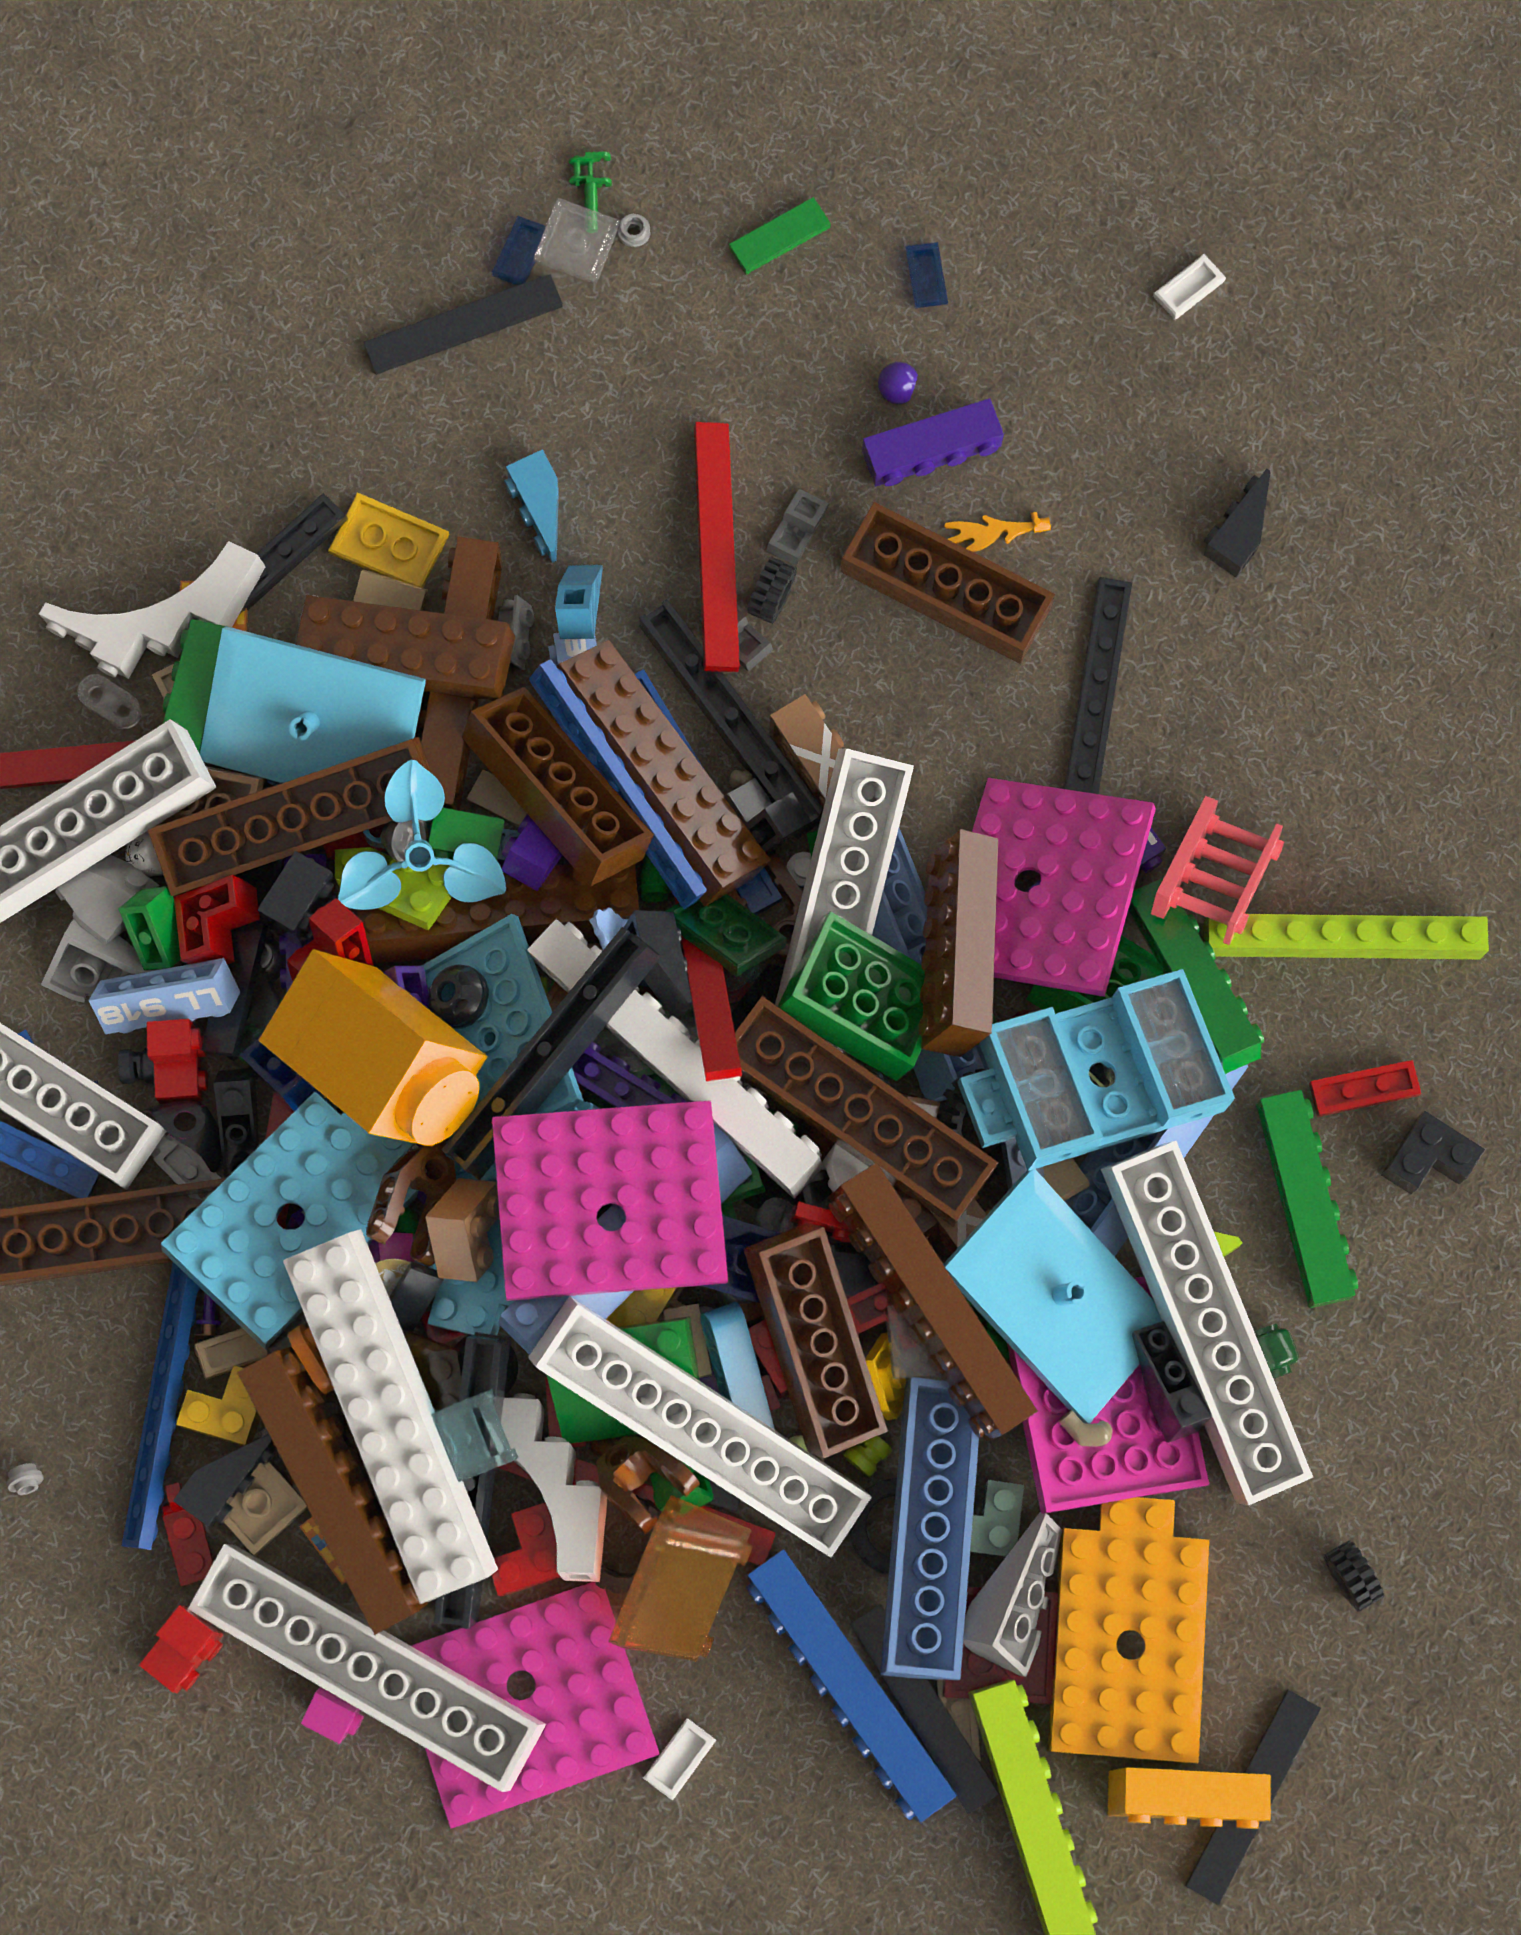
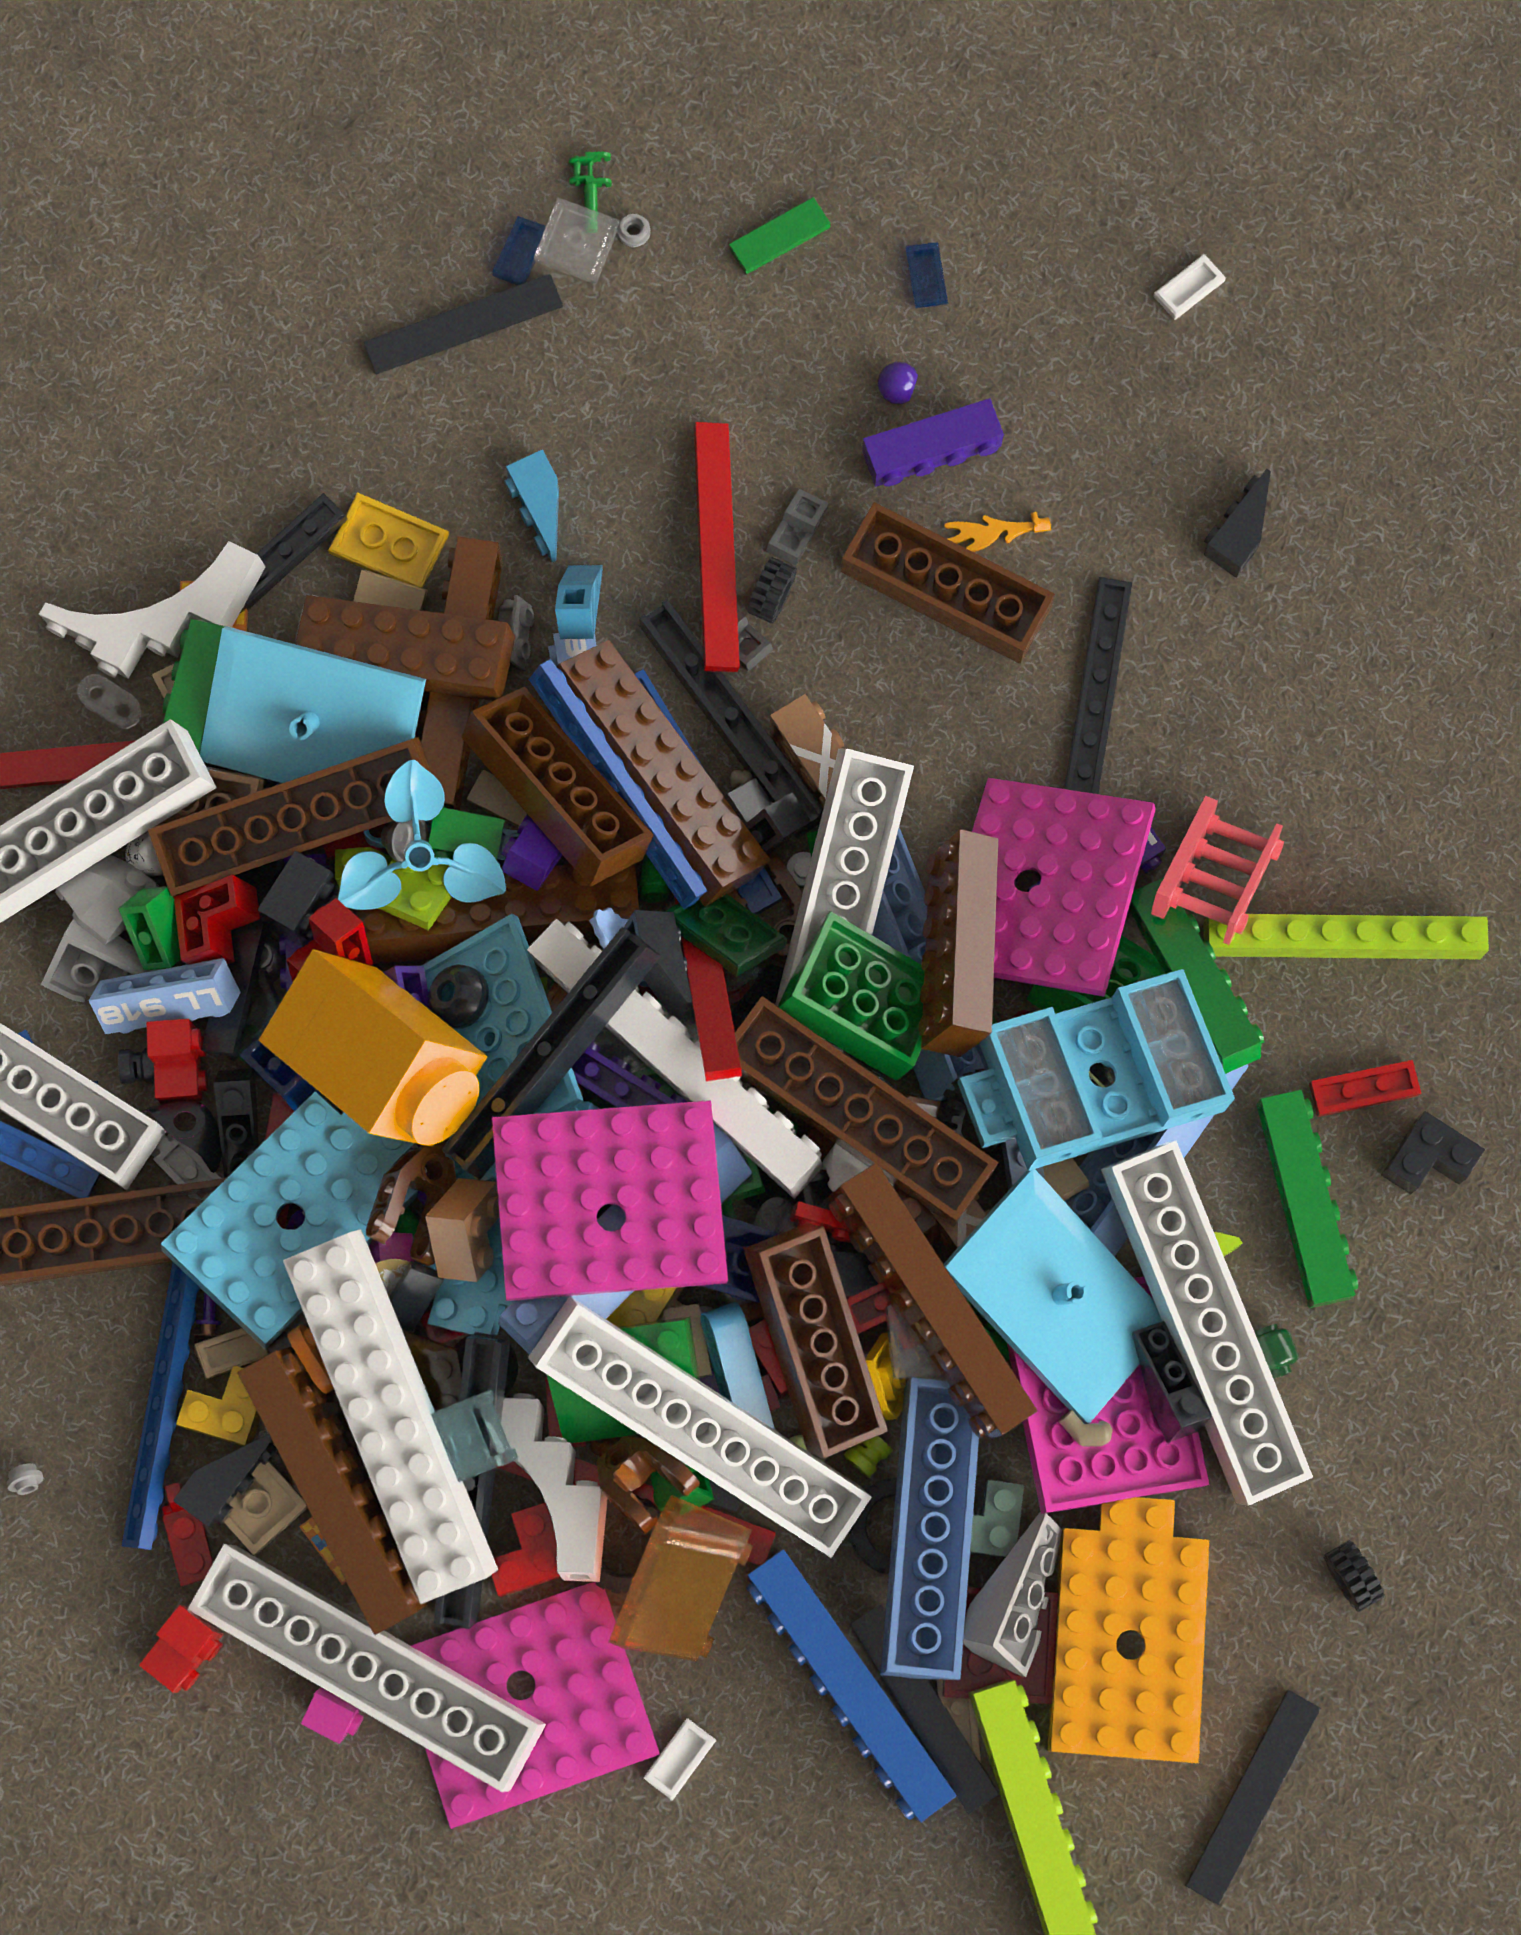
(1189, 1795): light orange wedge -> none

